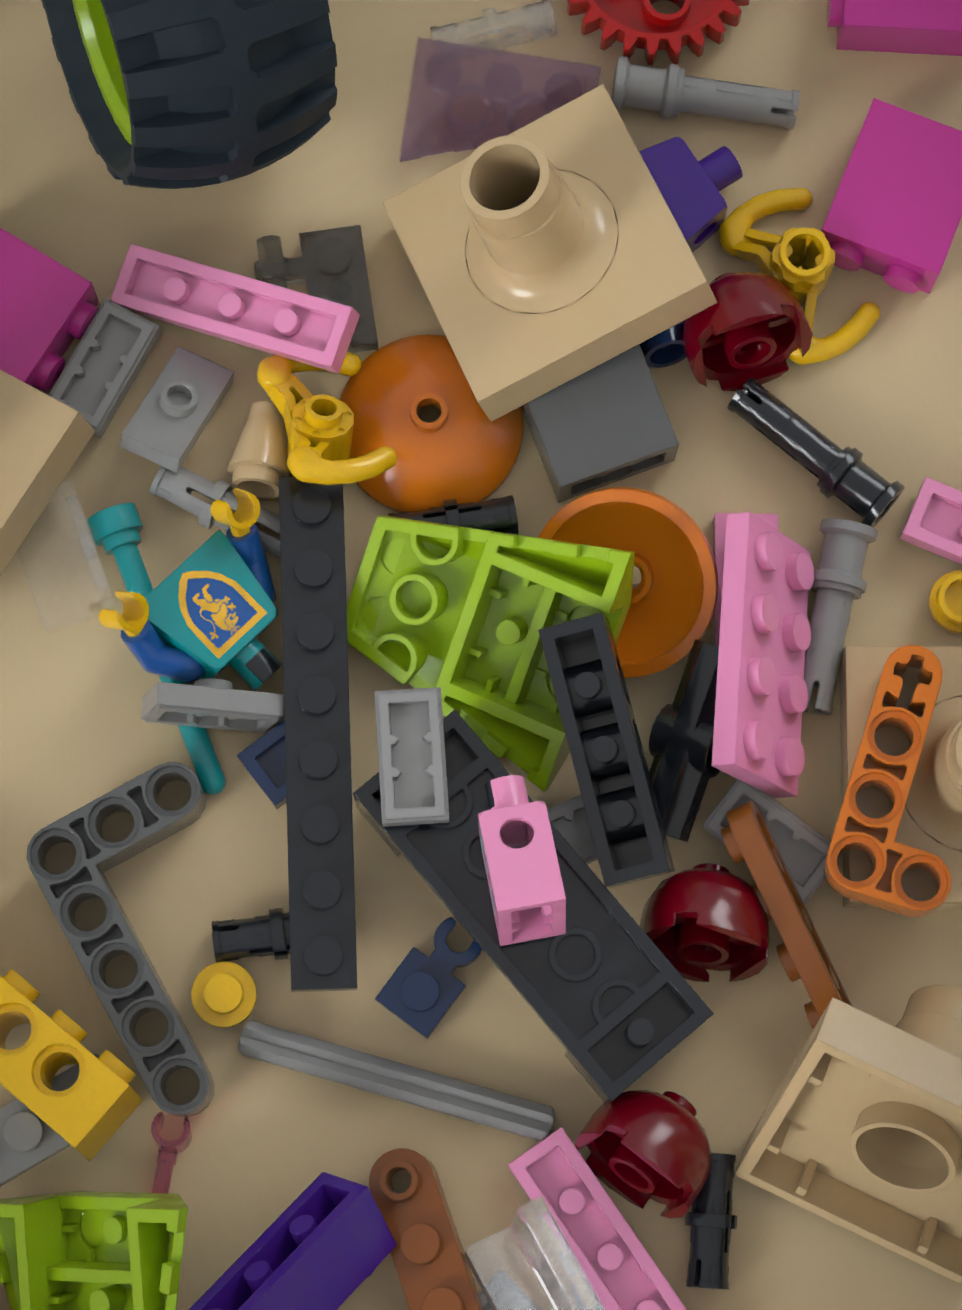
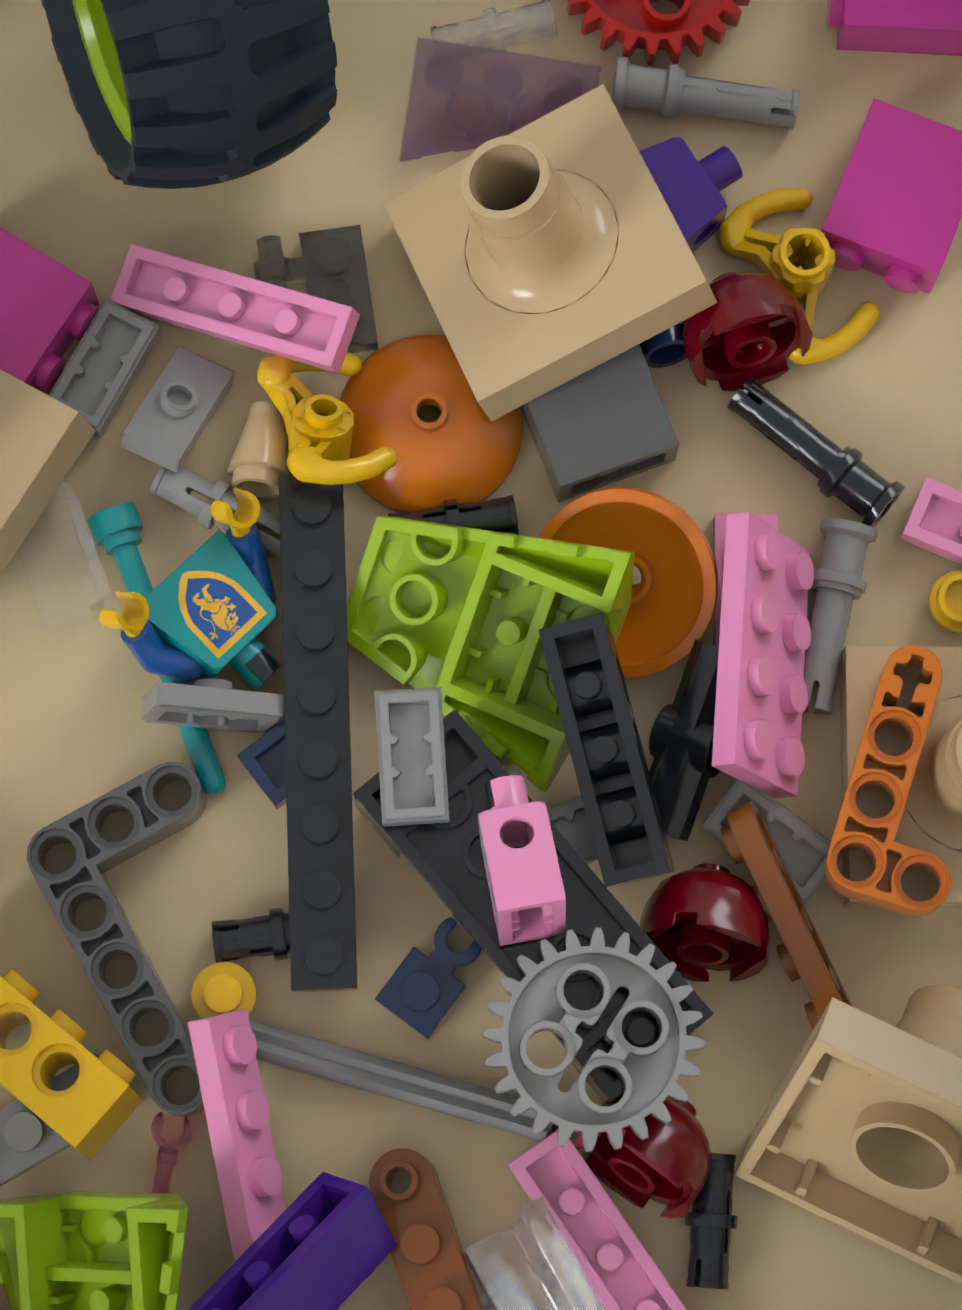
(238, 1125): none -> bright pink plate
(646, 1073): none -> light grey gear

